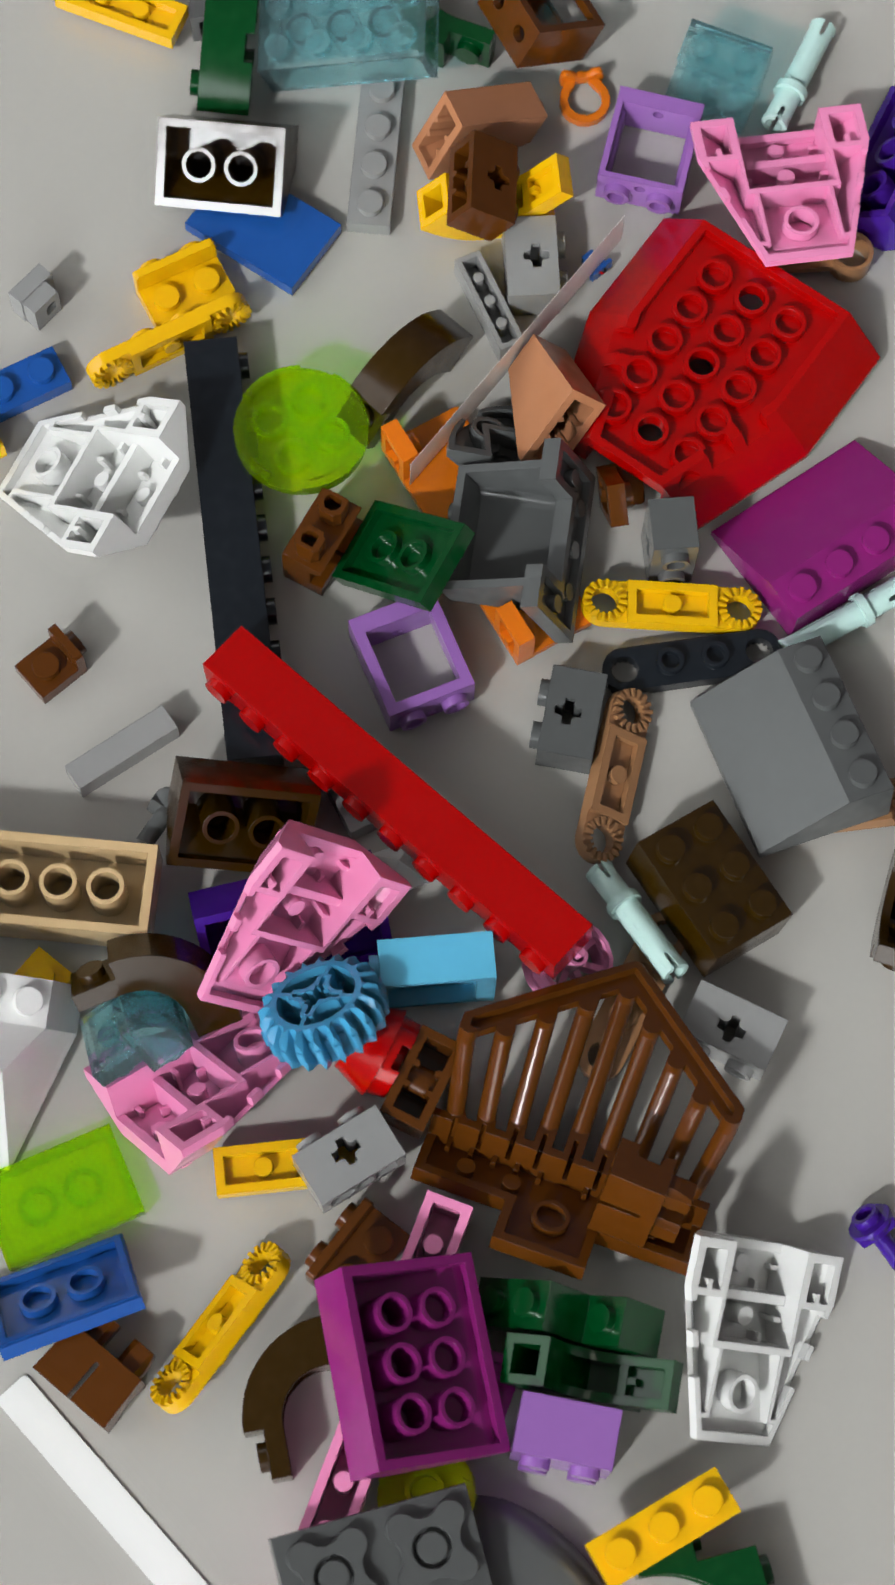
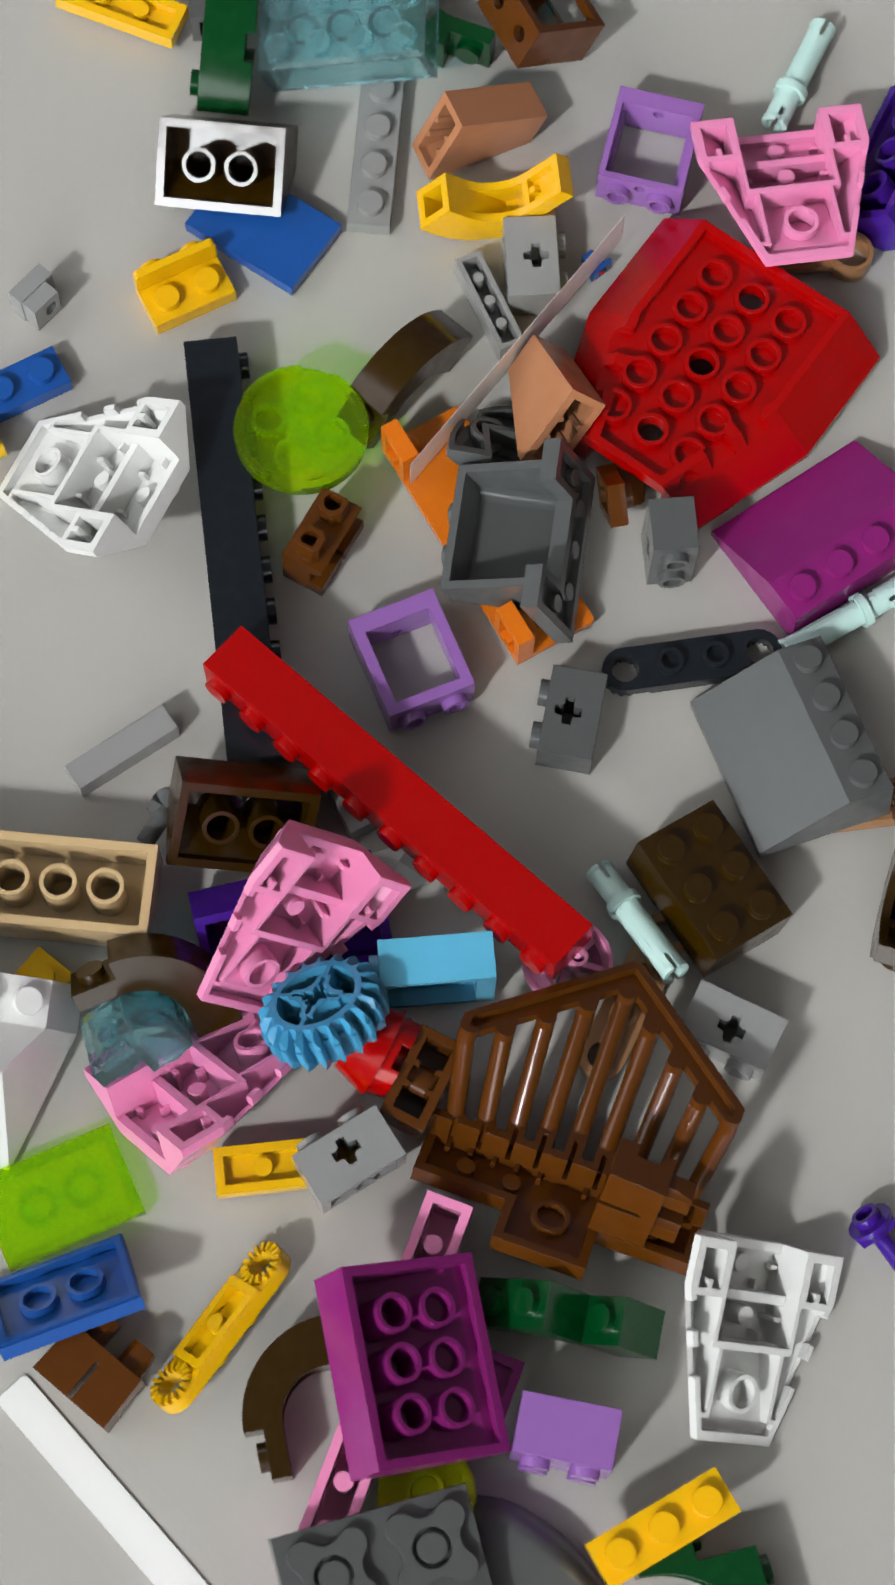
(53, 664): reddish brown bracket -> none
(165, 342): yellow plate -> none
(363, 1238): reddish brown bracket -> none
(403, 555): dark green plate -> none
(482, 185): reddish brown brick -> none
(589, 1375): dark green arch -> none
(594, 78): orange piece -> none
(613, 776): medium nougat plate -> none
(670, 606): yellow plate -> none
(720, 72): clear light blue brick -> none

